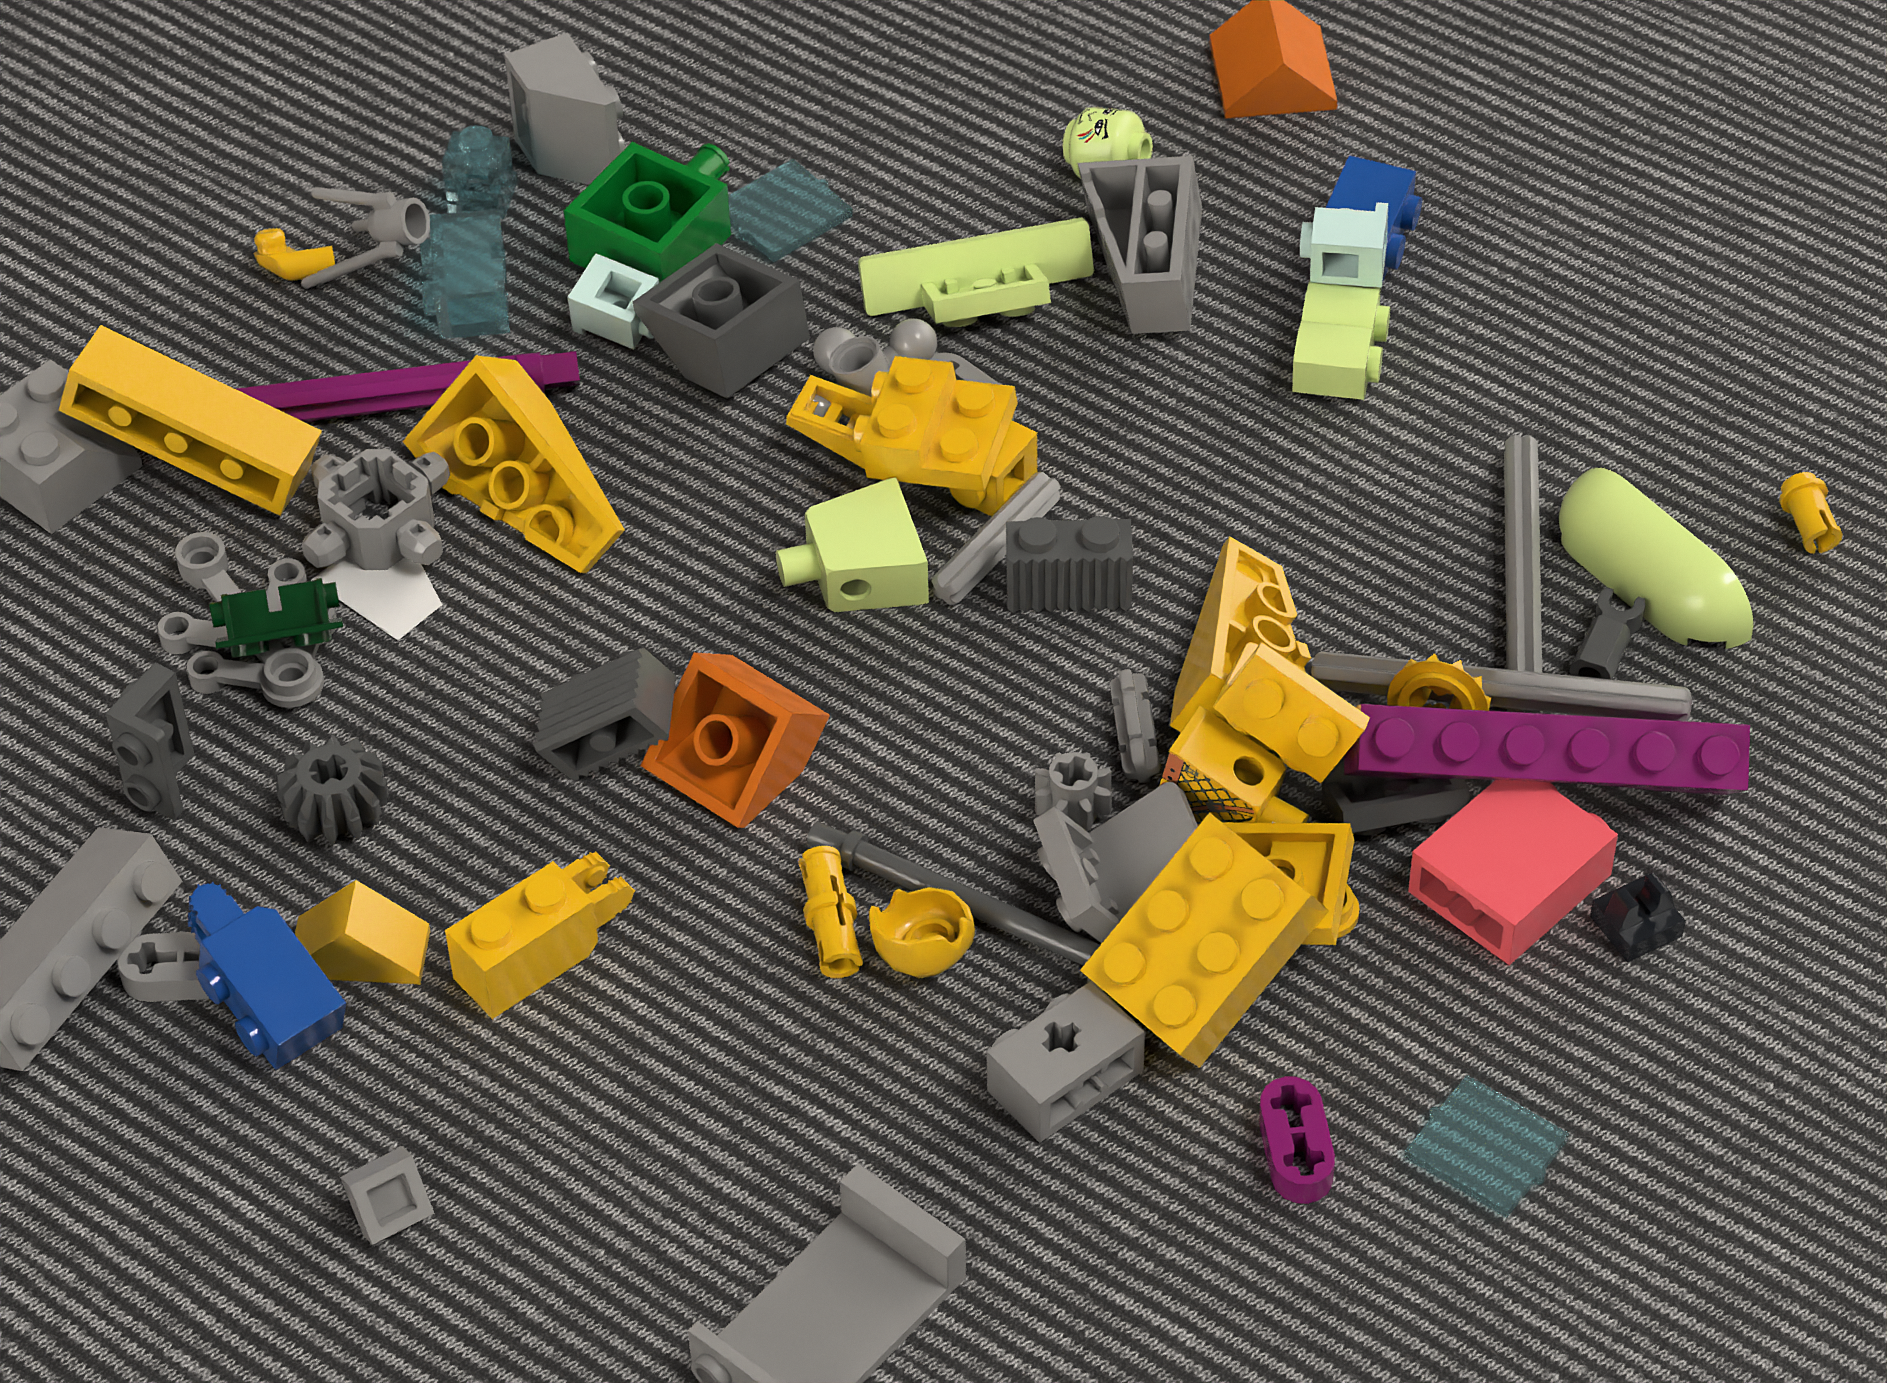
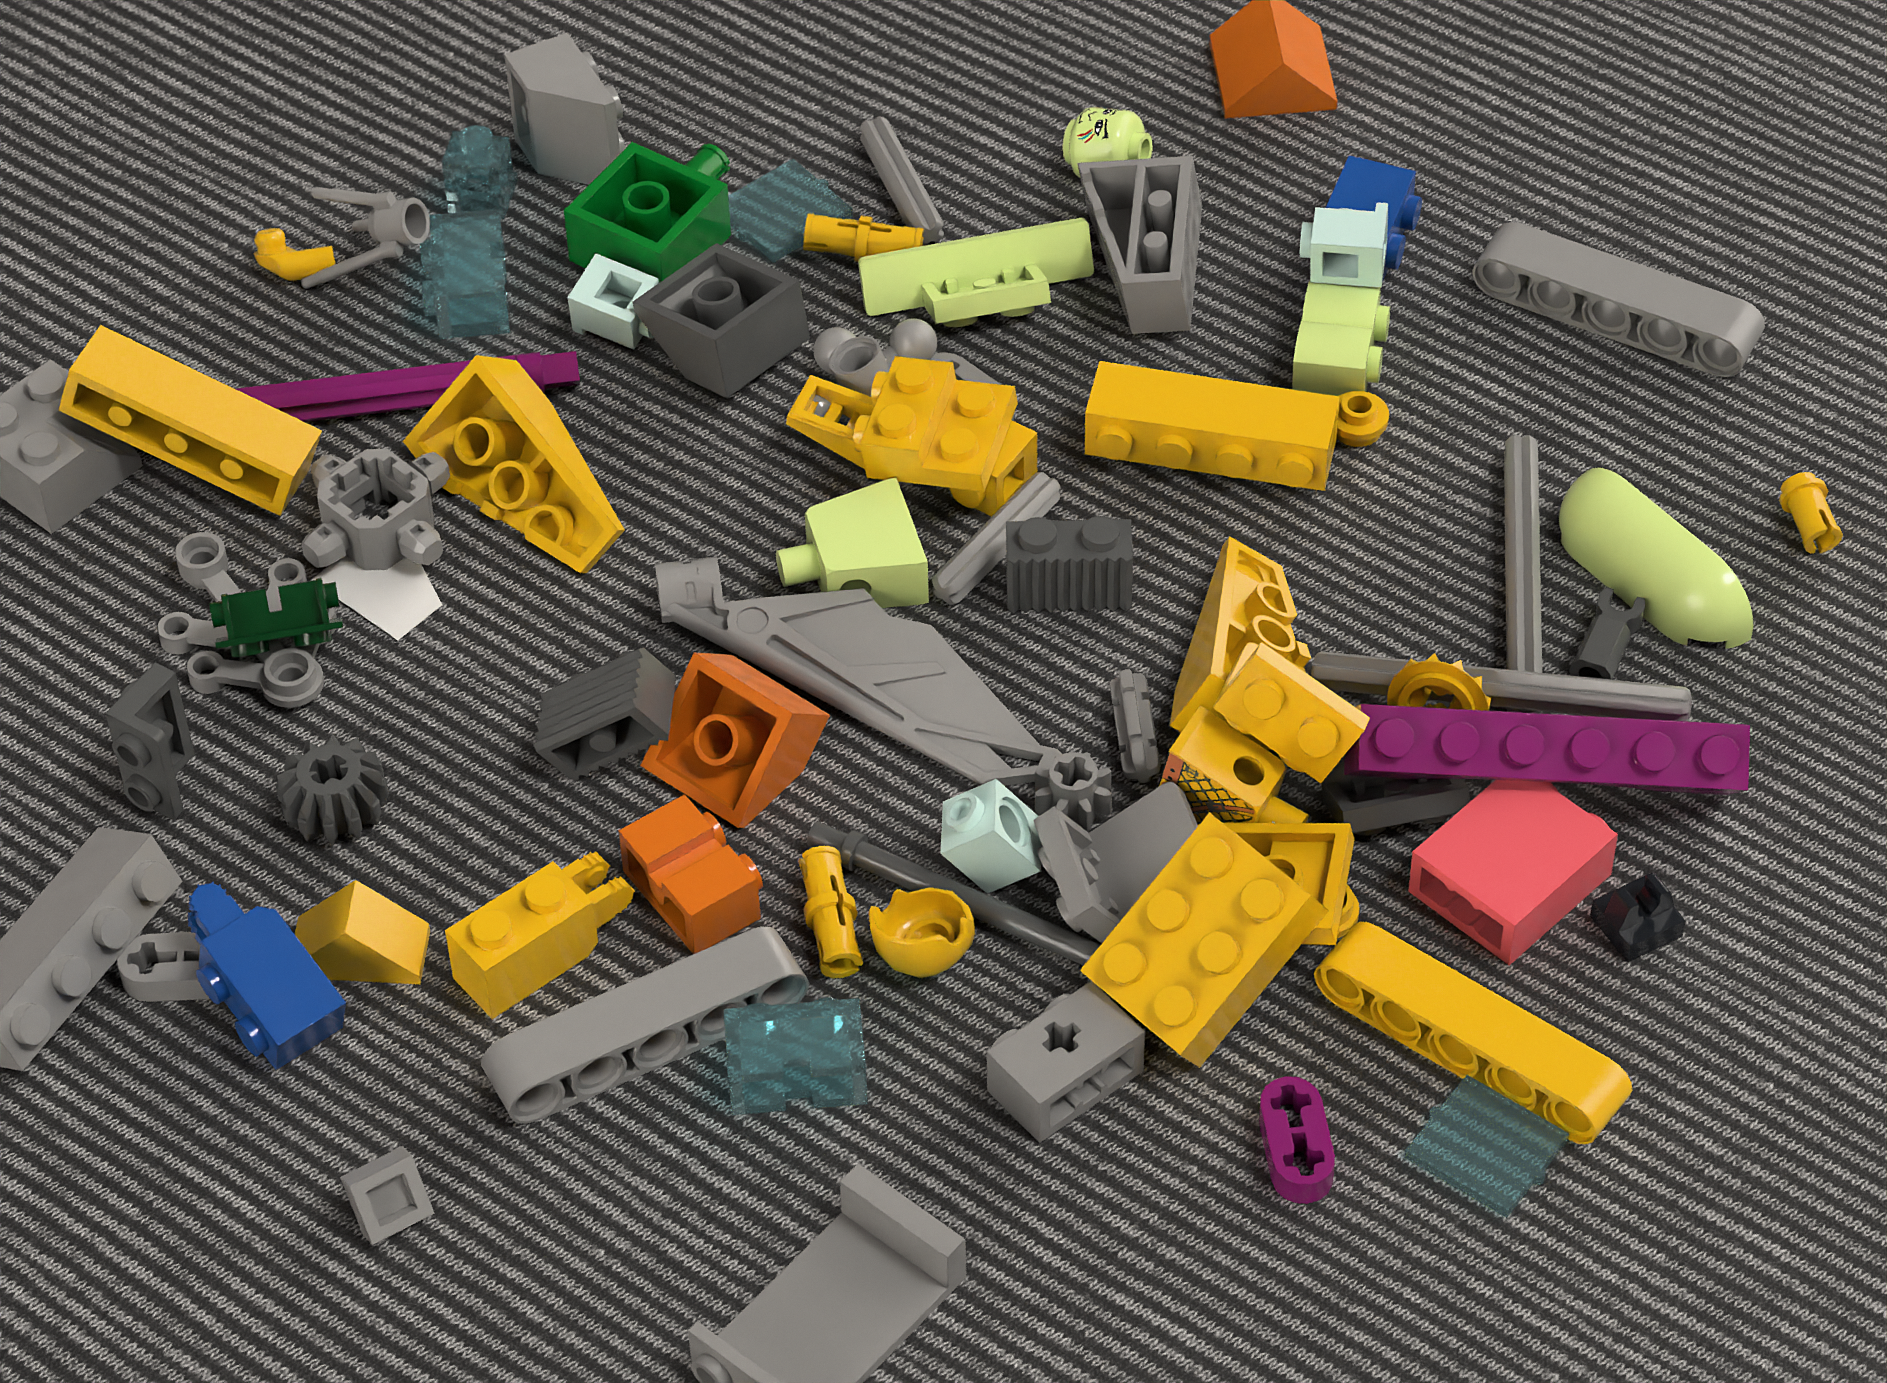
(639, 1025): none -> light grey beam
(691, 873): none -> orange brick
(795, 1054): none -> clear light blue brick
(857, 237): none -> yellow pin
(863, 663): none -> light grey wing
(900, 178): none -> light grey axle
(990, 836): none -> light aqua brick
(1211, 425): none -> yellow brick
(1361, 418): none -> yellow plate
(1472, 1031): none -> yellow beam
(1619, 299): none -> light grey beam

